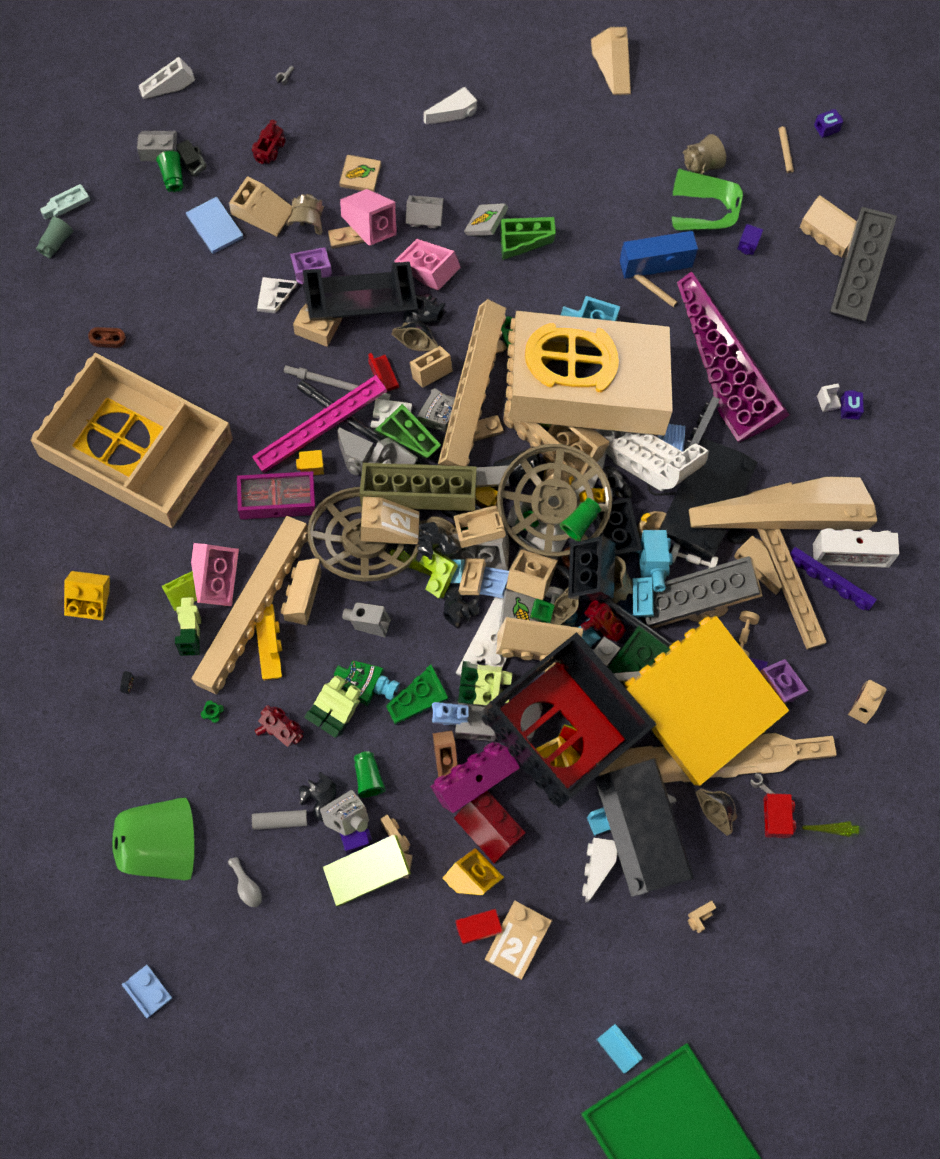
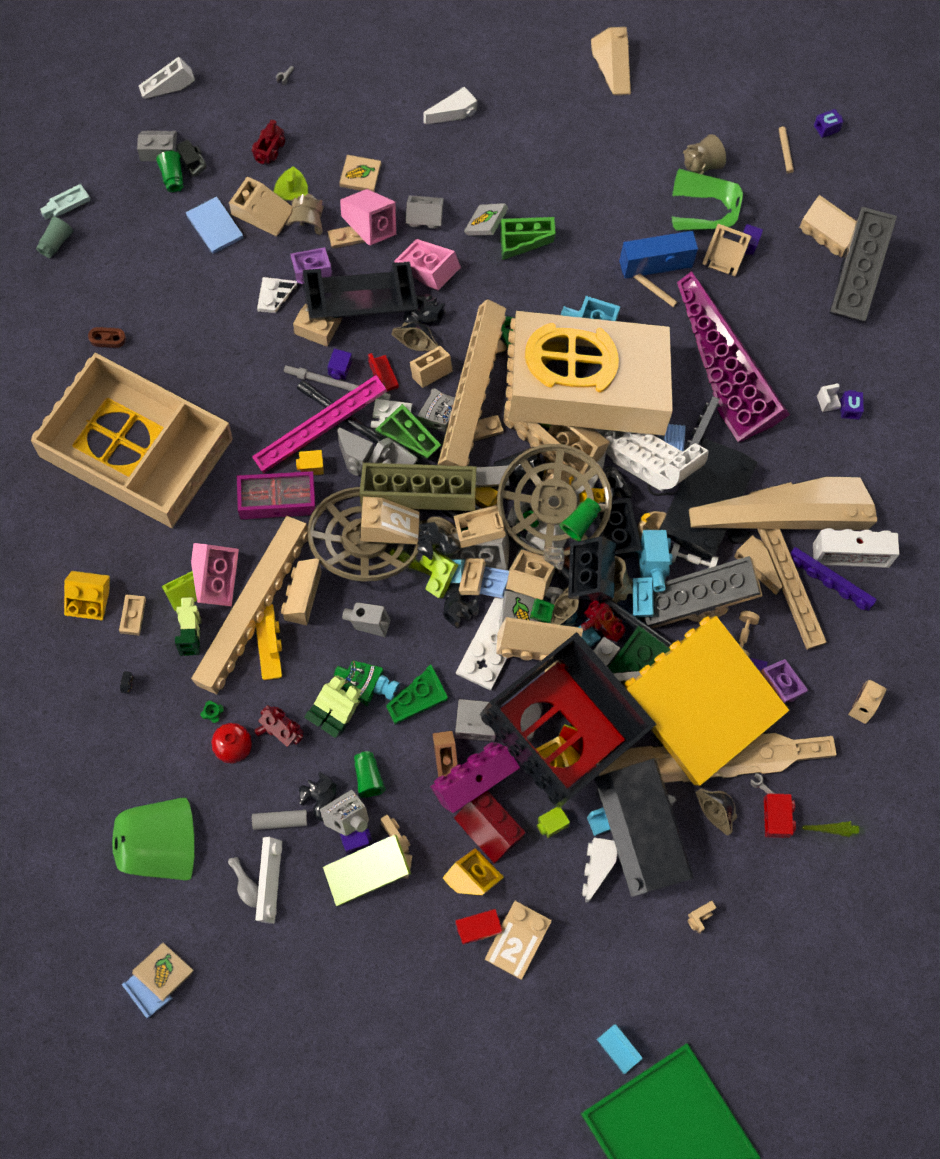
(132, 615): none -> tan plate
(162, 972): none -> tan tile
(231, 743): none -> red cylinder
(268, 880): none -> white plate
(291, 185): none -> lime shield
(339, 364): none -> dark purple brick
(449, 713): light blue hips -> none
(481, 683): yellowish green hips -> none
(552, 822): none -> lime brick
(554, 556): none -> clear slope
(725, 252): none -> tan container

